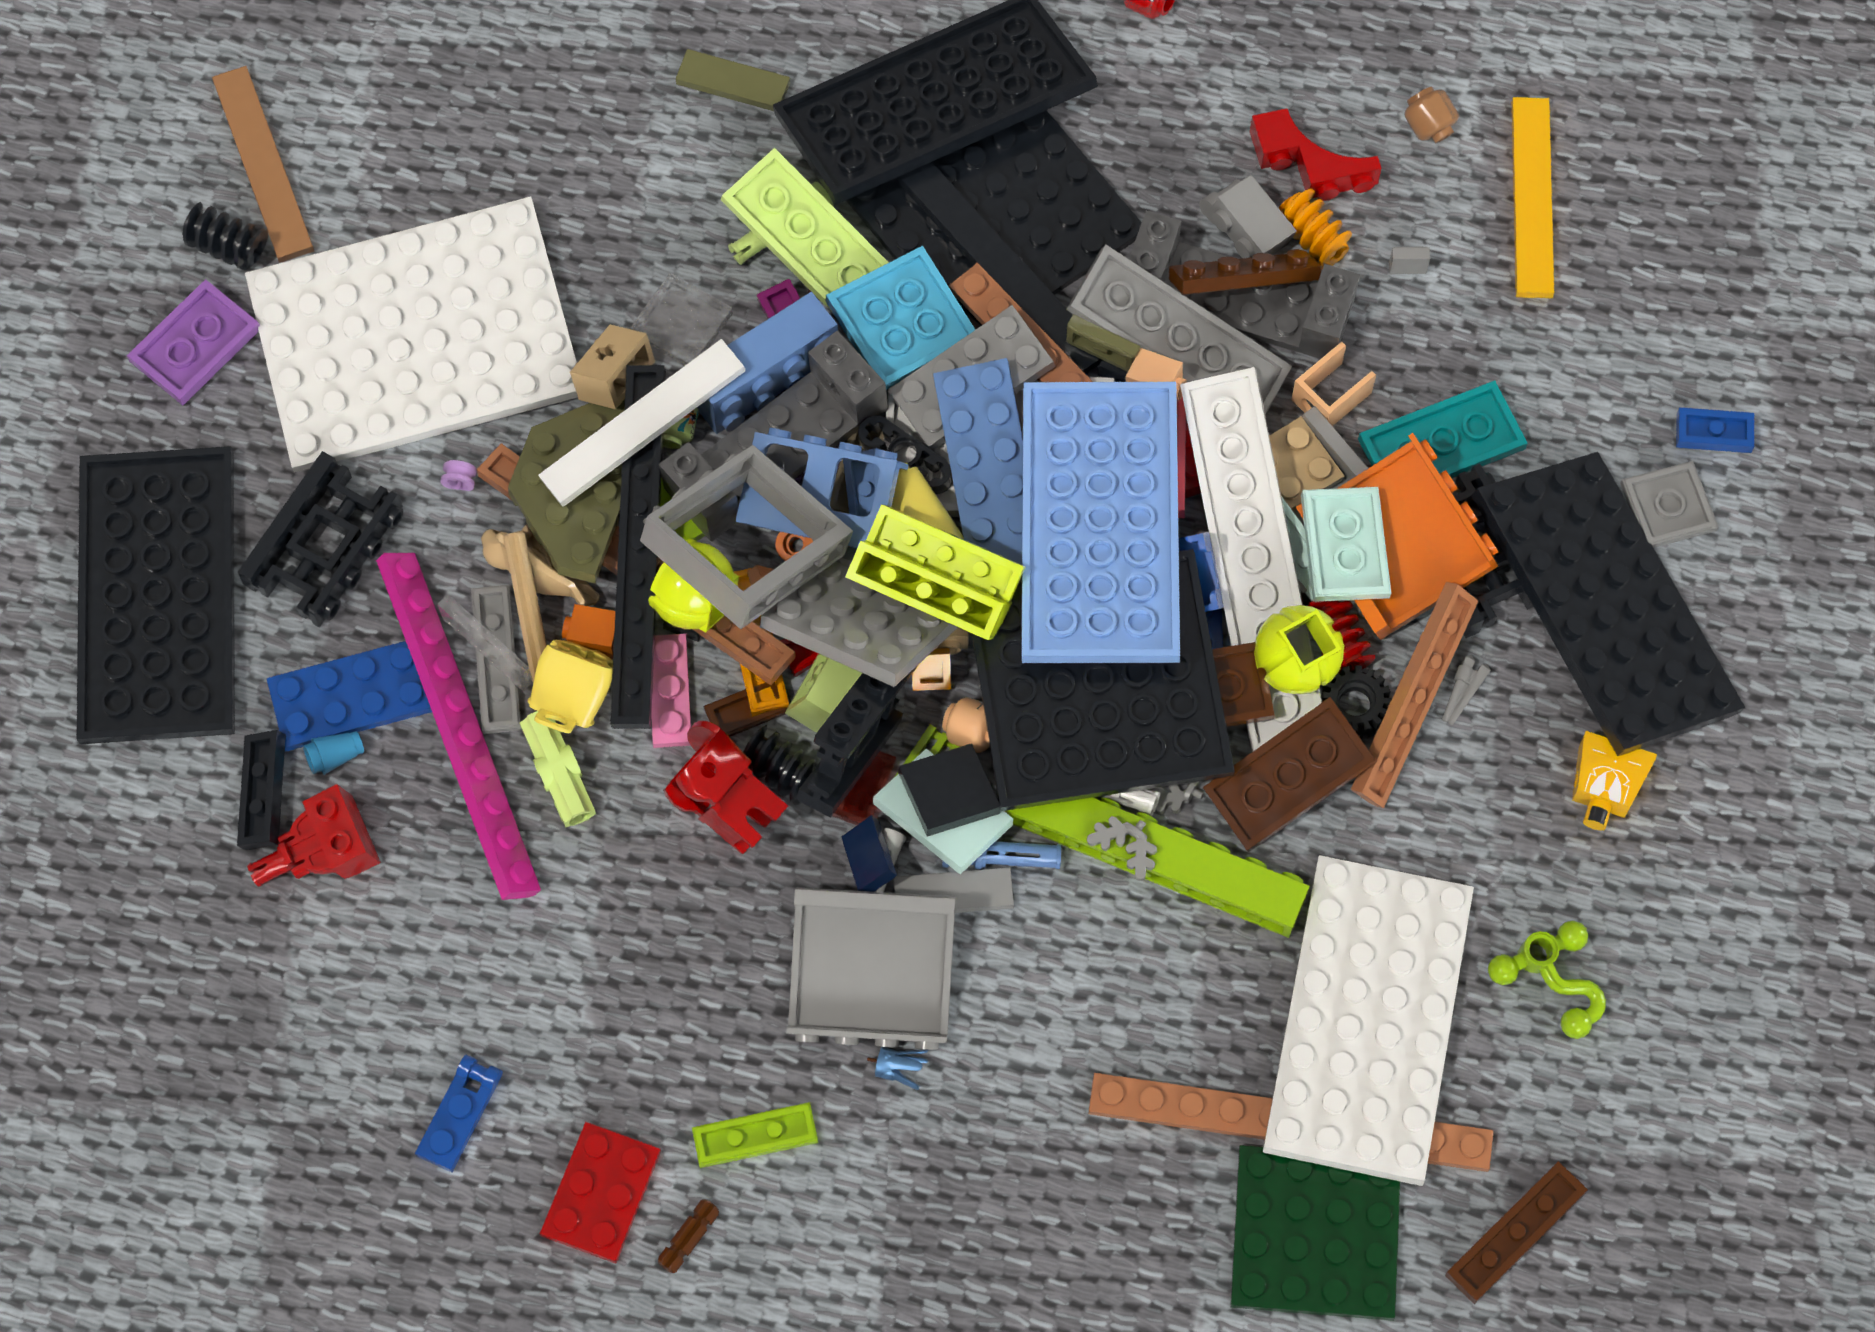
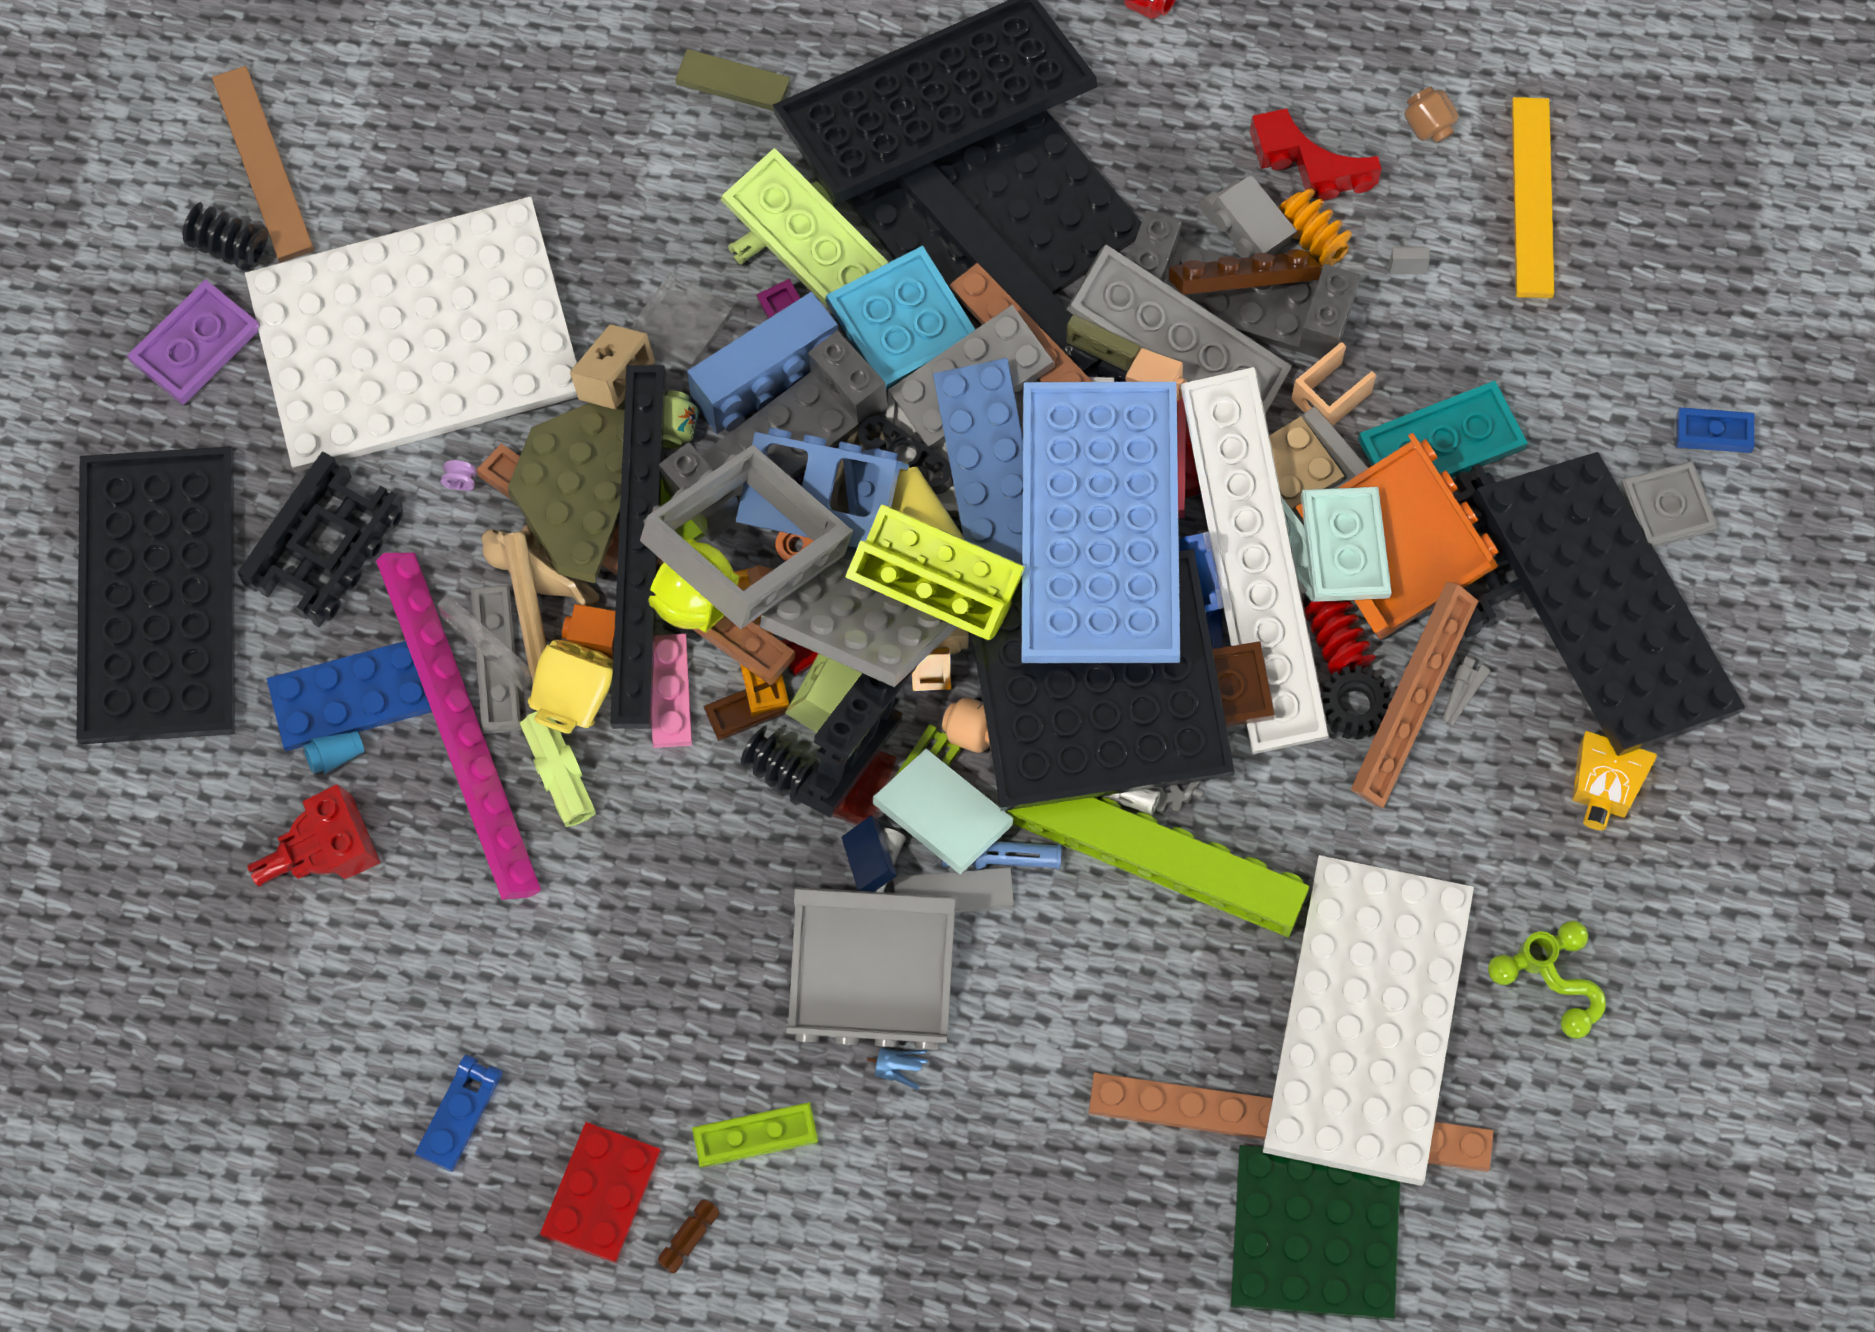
(261, 790): black plate -> none
(642, 422): white tile -> none
(721, 777): red piece -> none
(949, 789): black tile -> none
(1140, 846): light grey animal -> none
(1280, 659): neon yellow piece -> none
(1290, 774): reddish brown plate -> none
(1516, 1233): reddish brown plate -> none

